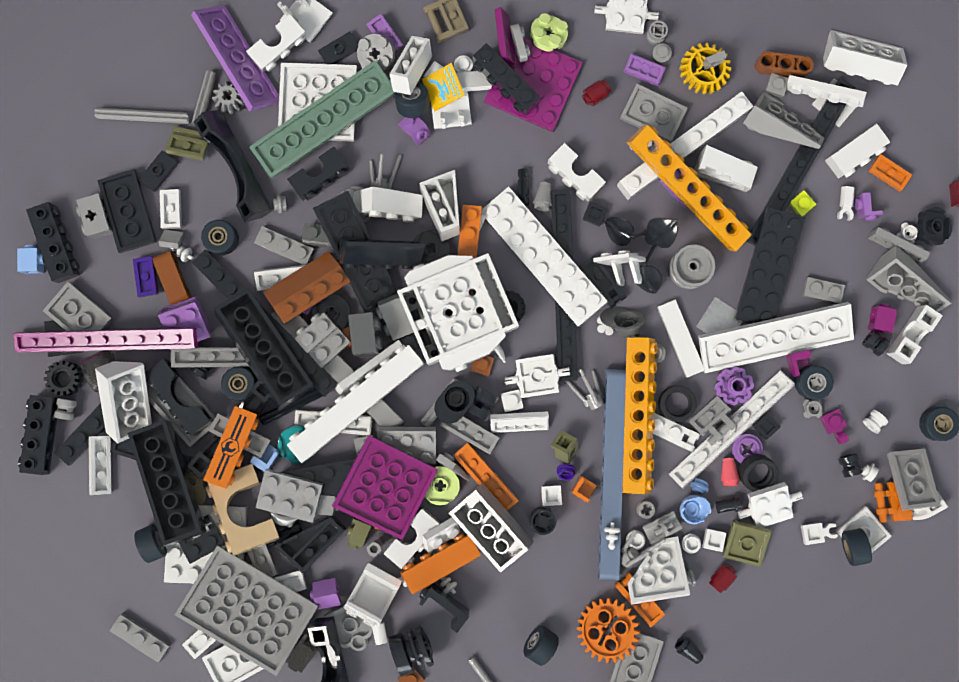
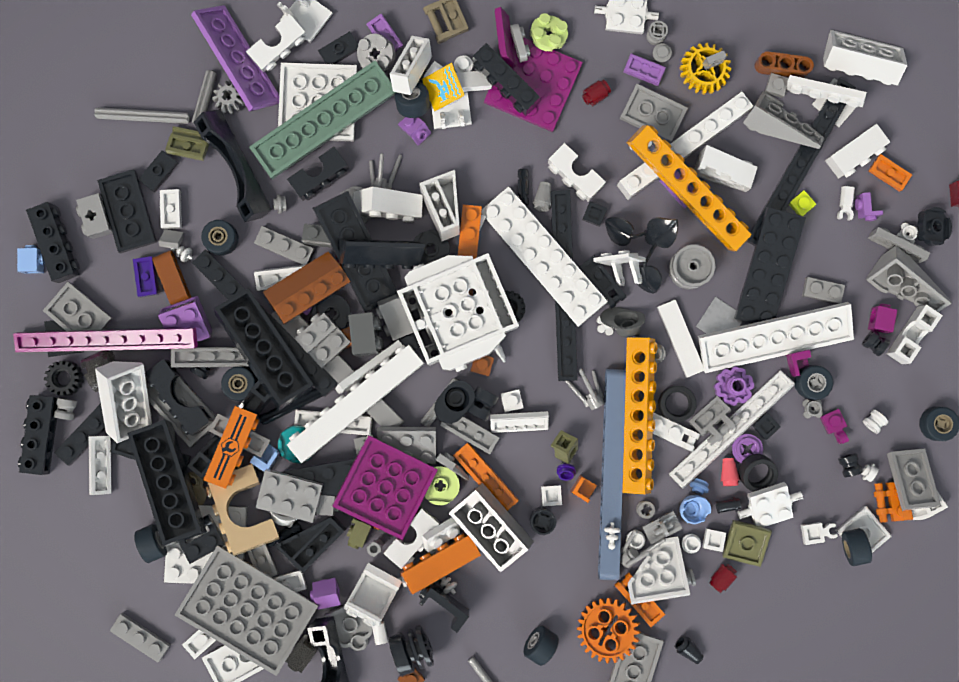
(537, 376): white plate -> none

